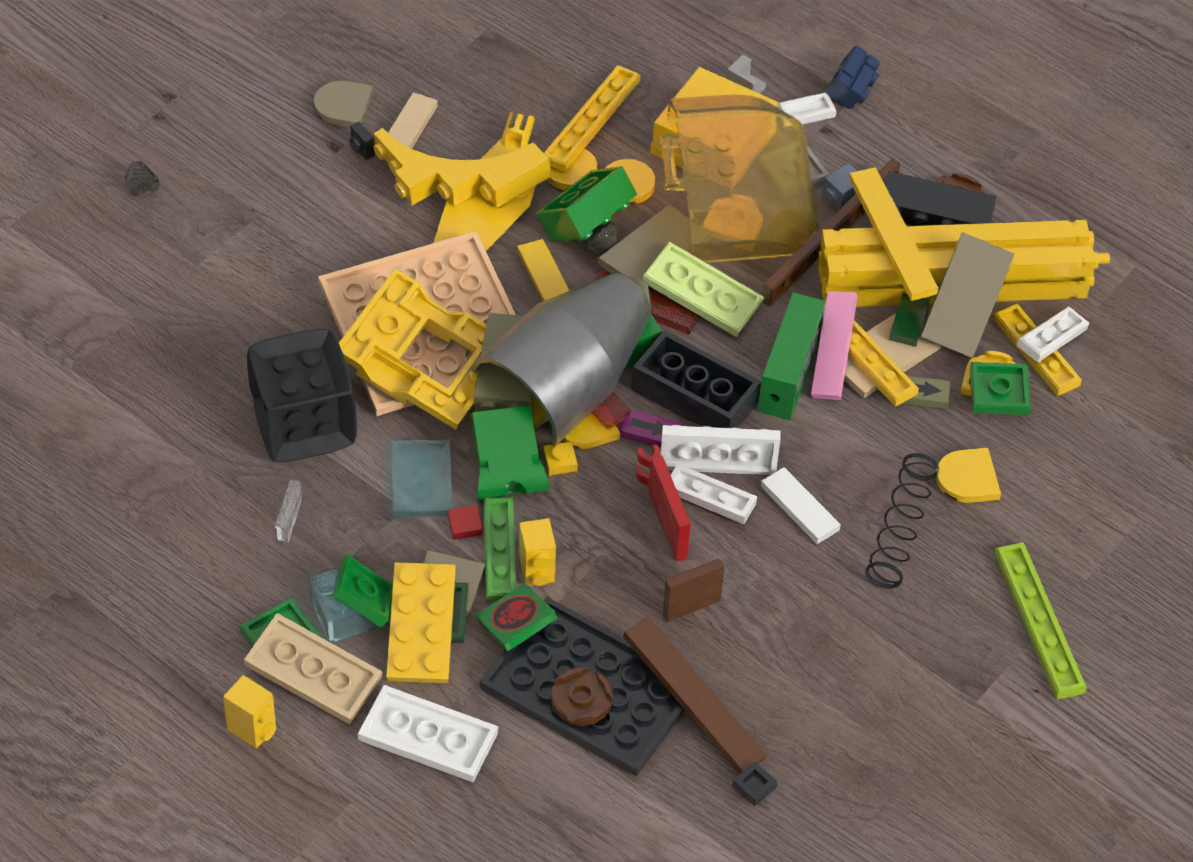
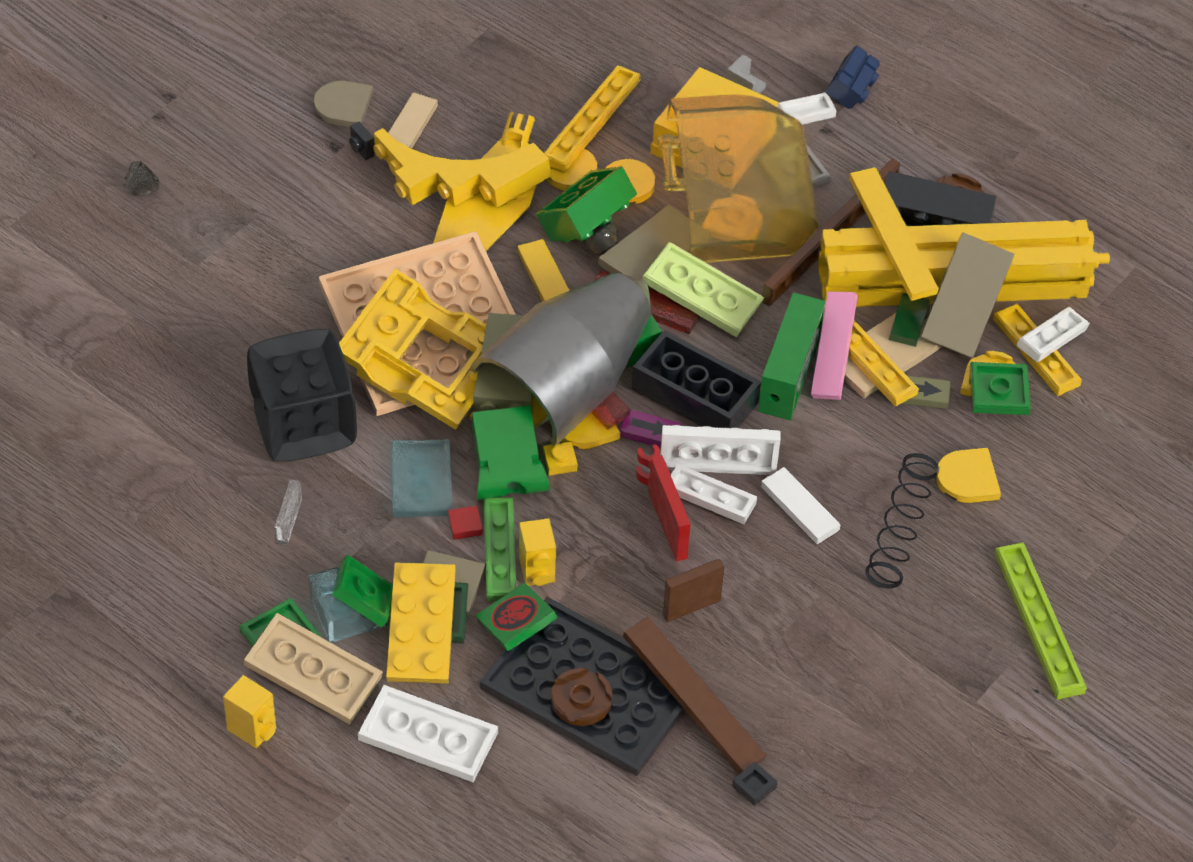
(838, 188): sand blue brick -> none

